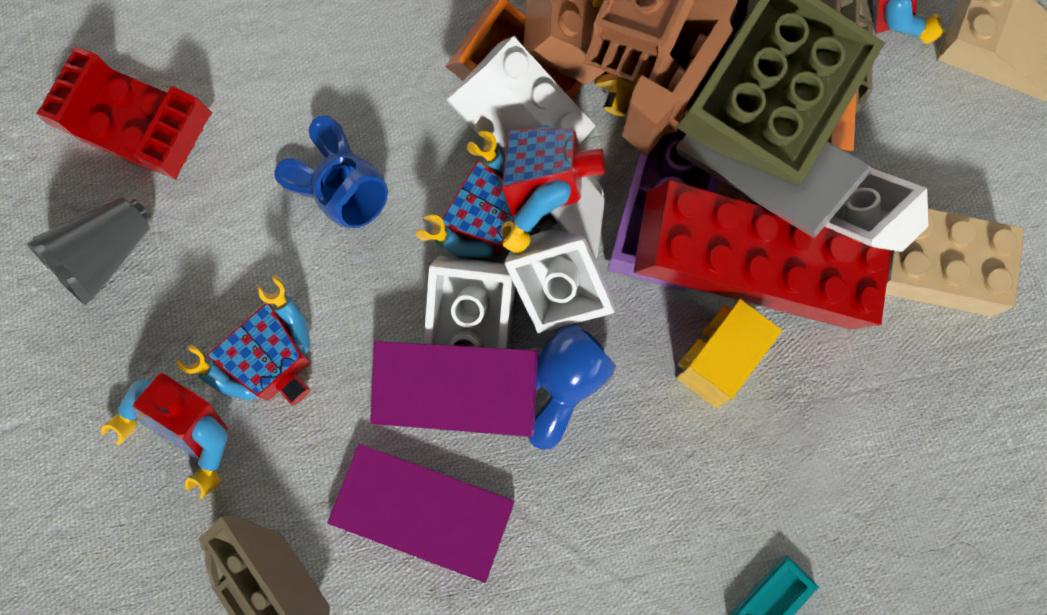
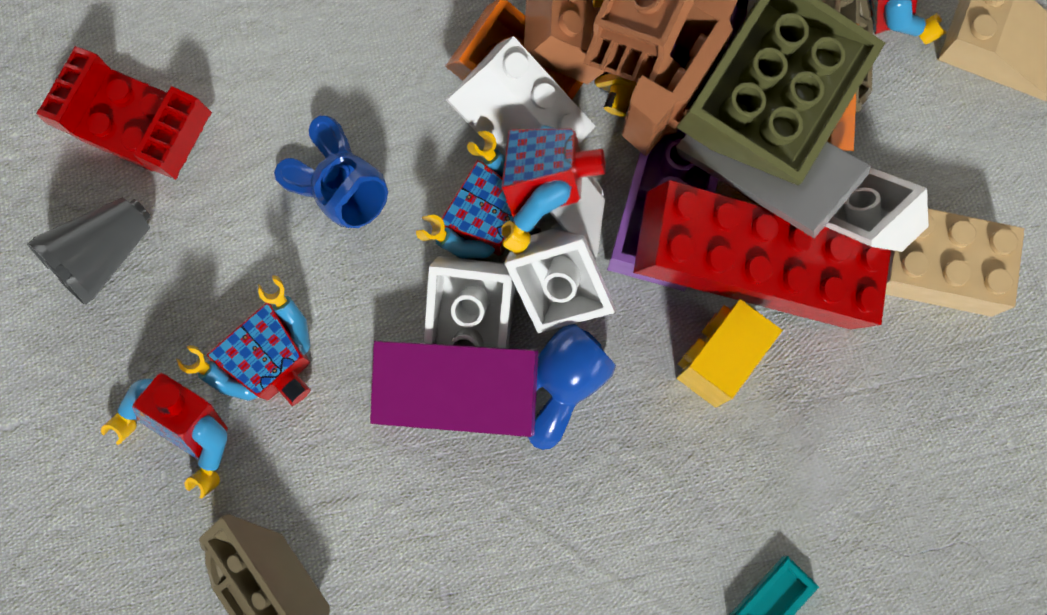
(421, 512): magenta tile -> none

